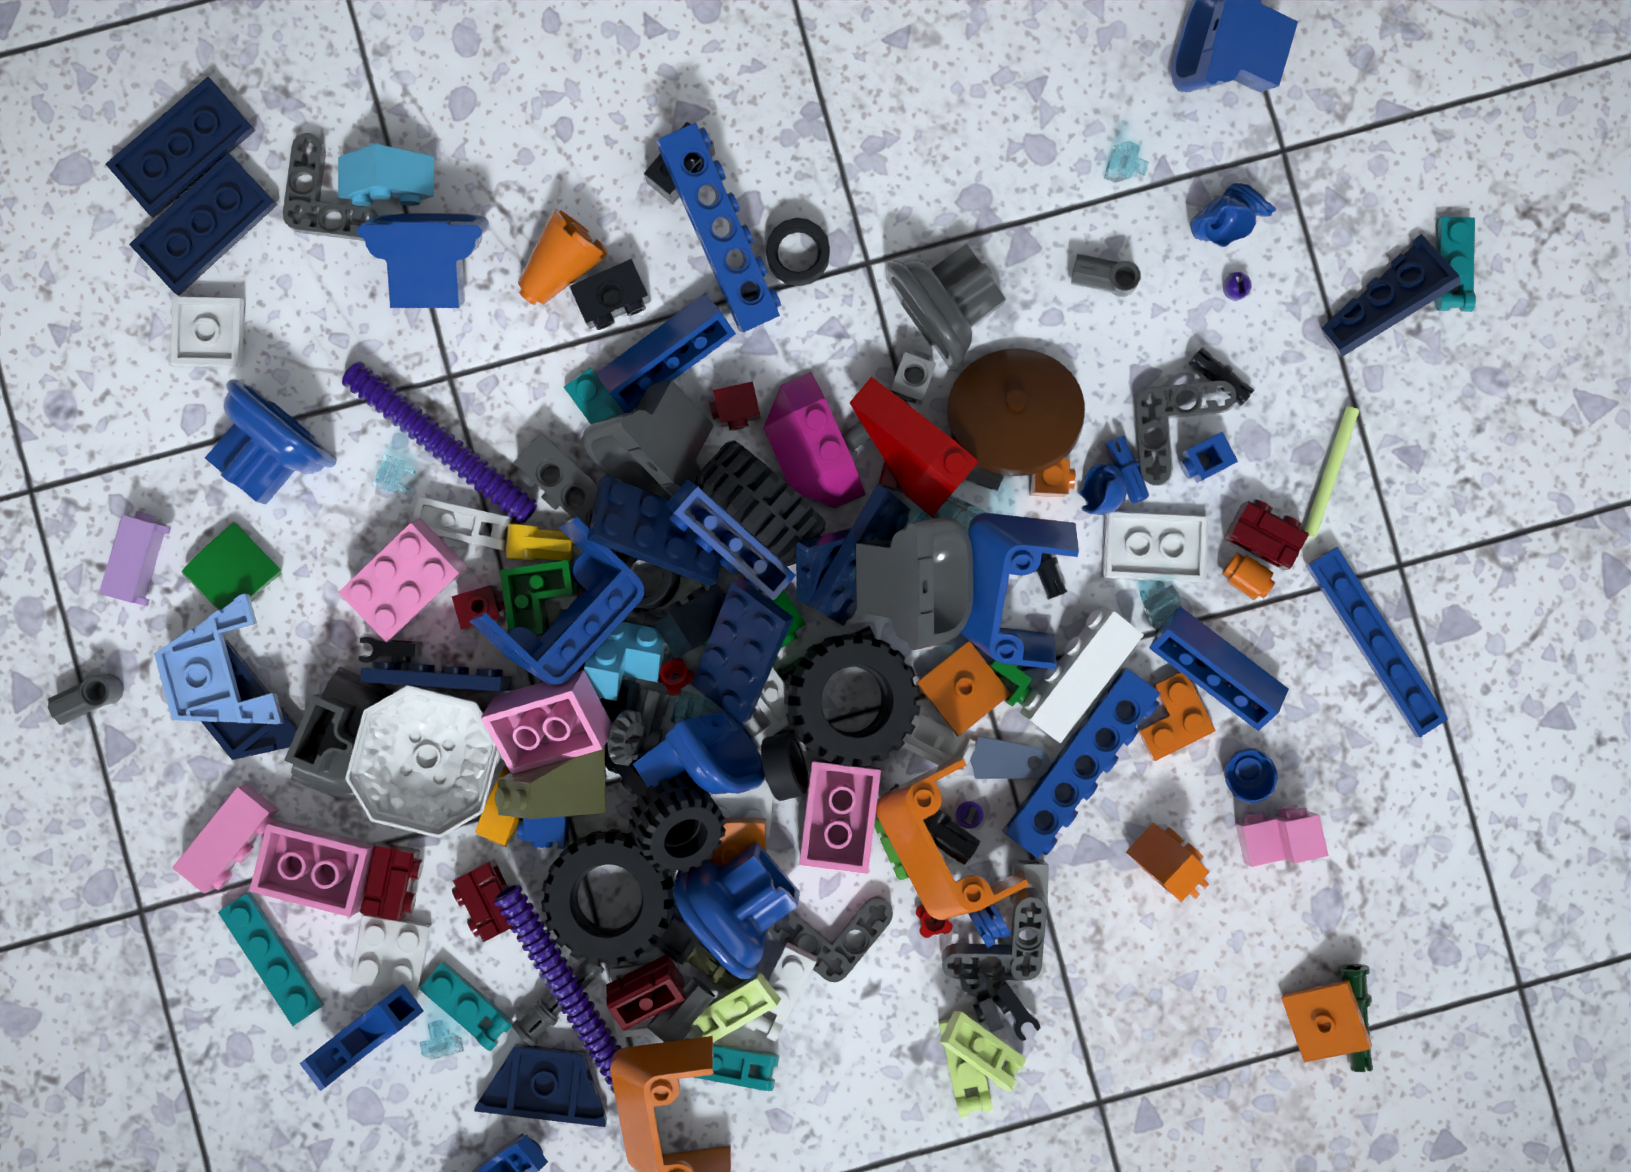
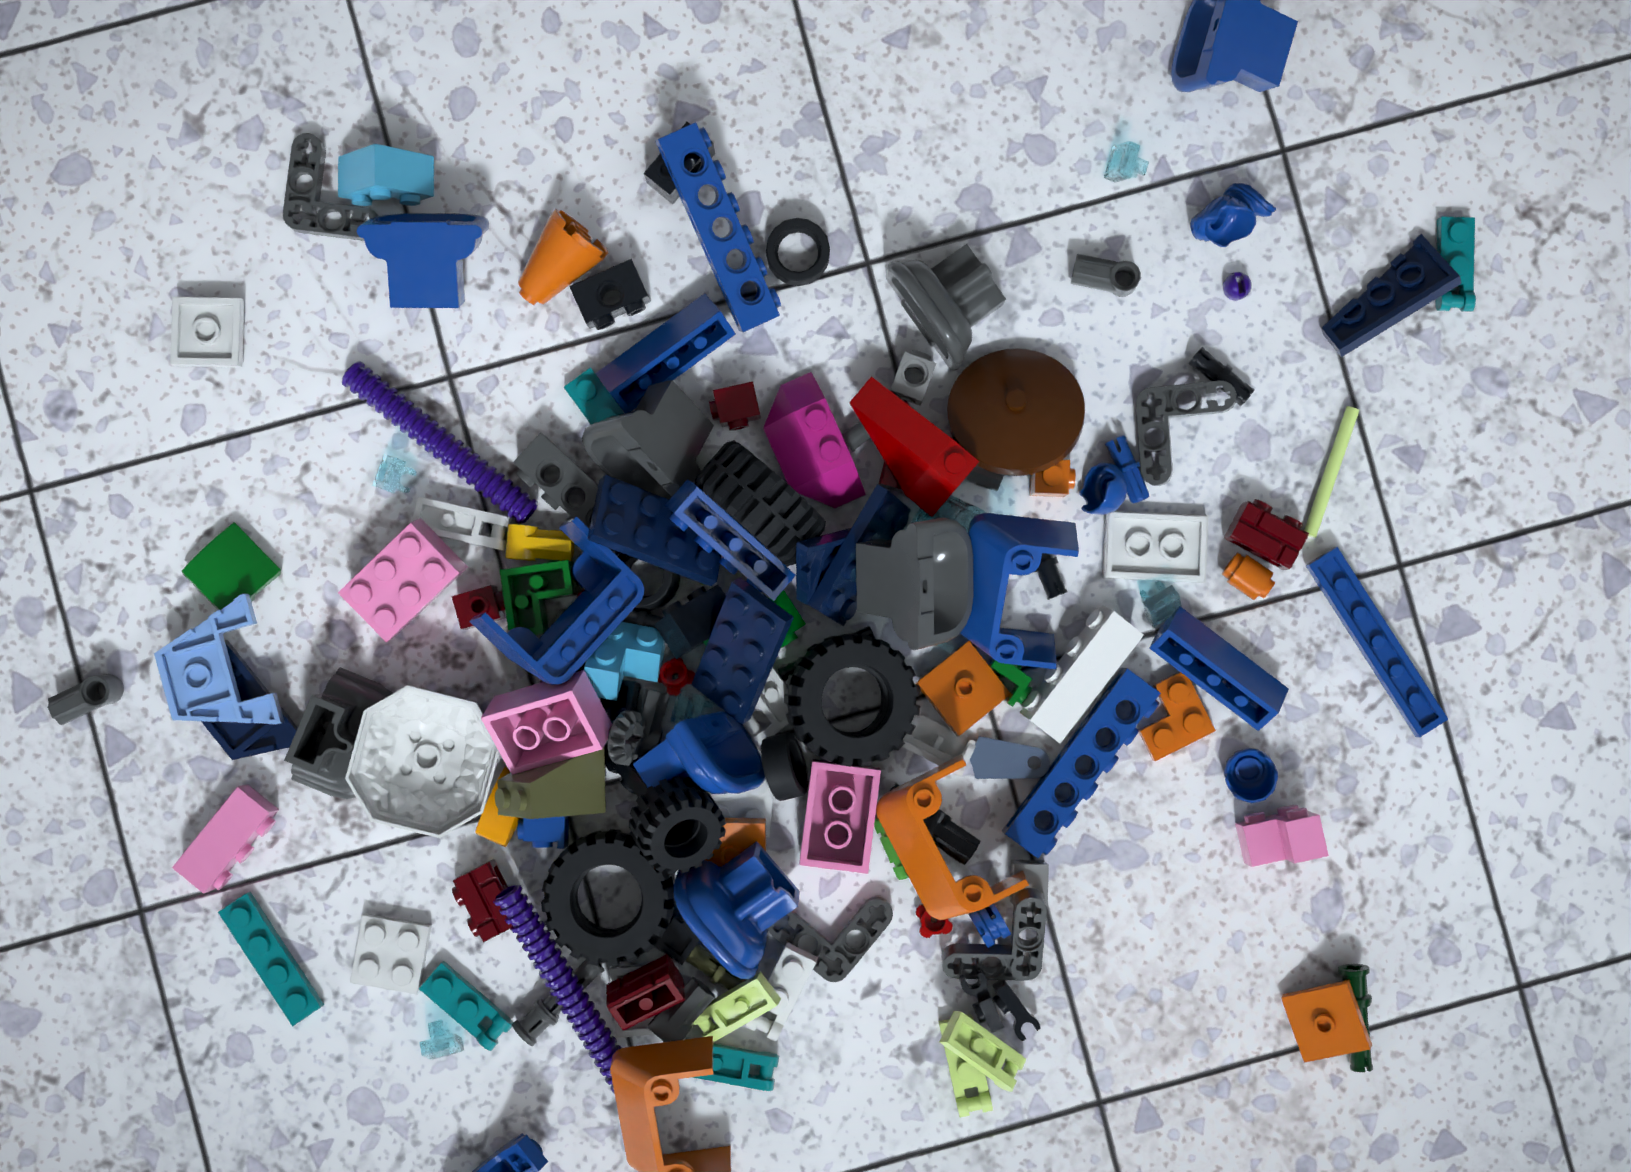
(133, 558): lavender brick -> none
(180, 147): dark blue plate -> none
(203, 224): dark blue plate -> none
(263, 445): blue piece -> none
(312, 868): bright pink brick -> none
(361, 1037): blue arch -> none
(391, 881): dark red brick -> none
(399, 650): black plate -> none
(425, 675): dark blue plate -> none
(544, 1086): dark blue wing -> none
(963, 811): dark purple hinge -> none
(1168, 862): orange brick -> none
(1218, 453): blue brick -> none

